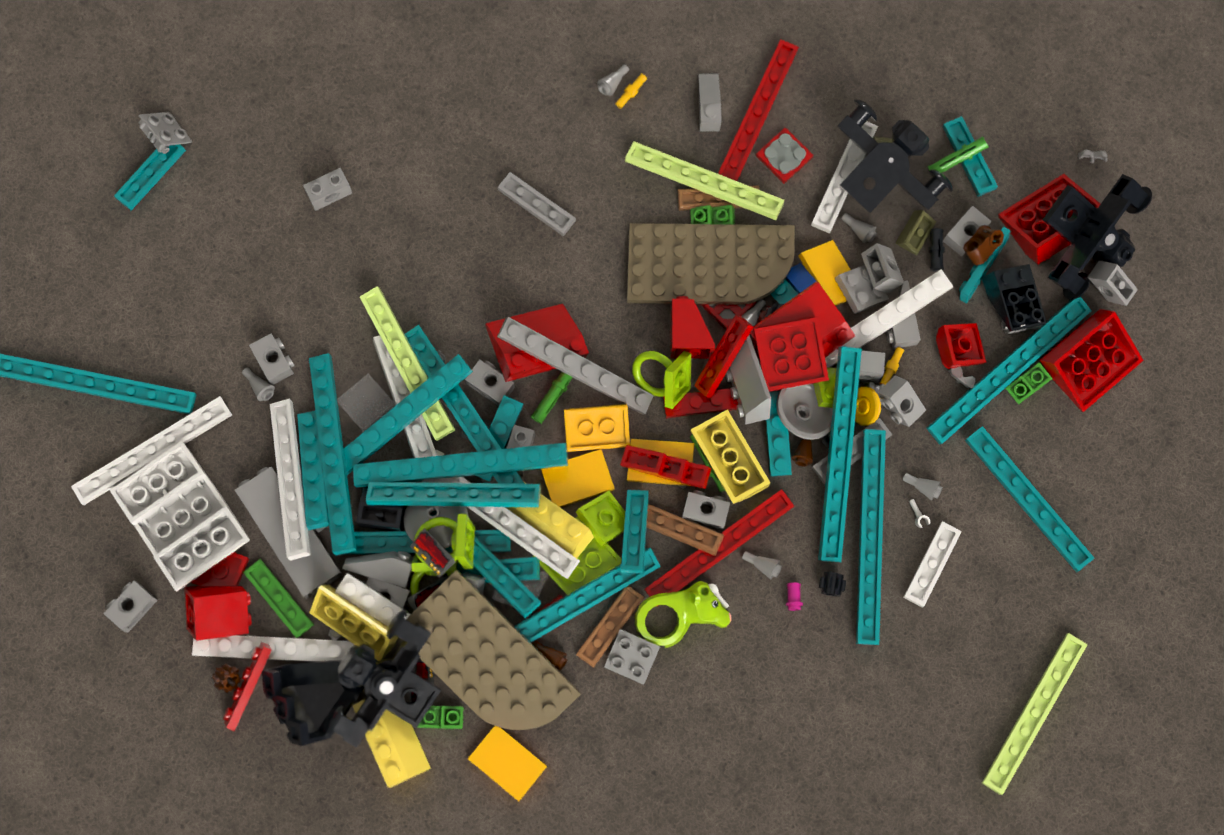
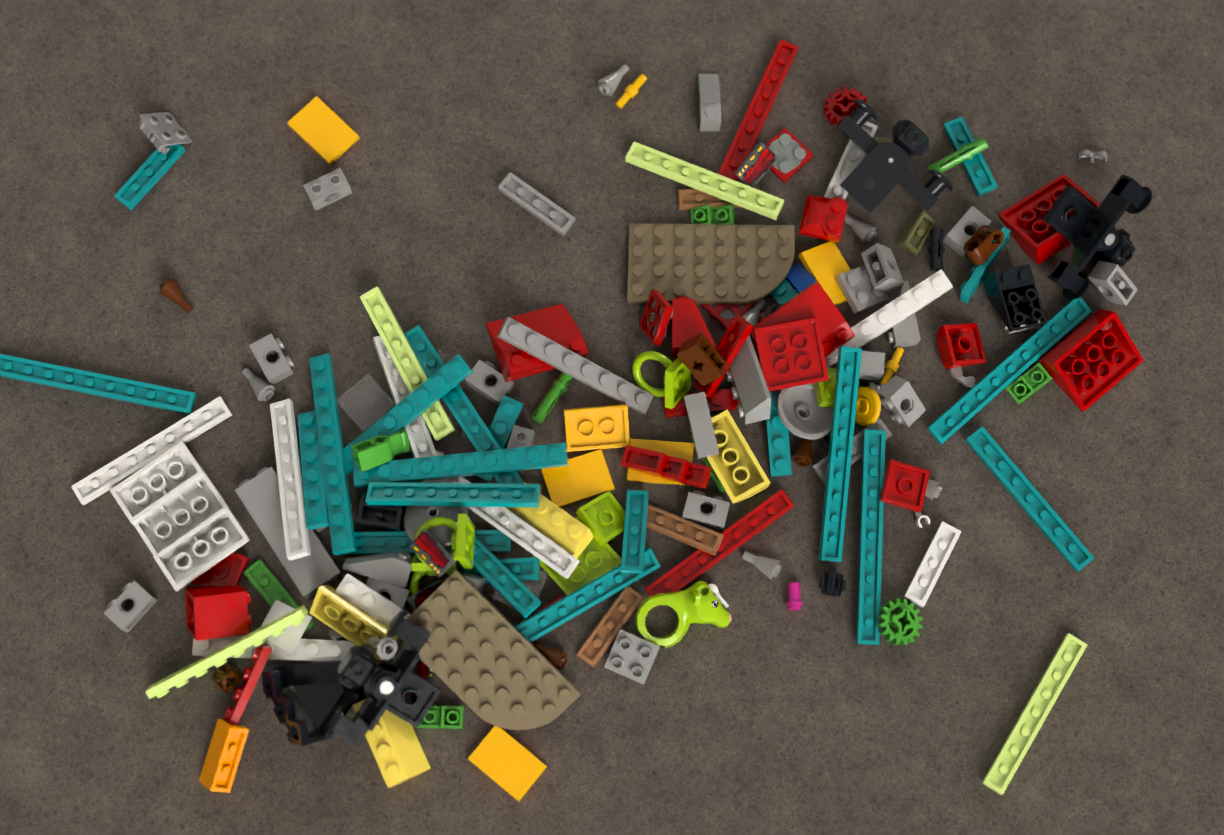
(172, 291): none -> reddish brown cone
(220, 656): none -> yellowish green plate
(223, 756): none -> light orange panel
(289, 639): none -> white sticker
(323, 130): none -> yellow tile
(379, 449): none -> bright green piece
(385, 647): none -> light grey cone
(656, 317): none -> red piece
(701, 425): none -> light grey tile
(702, 359): none -> reddish brown brick
(756, 165): none -> slope
(823, 217): none -> red slope
(841, 104): none -> red gear
(902, 619): none -> bright green gear
(904, 485): none -> red plate

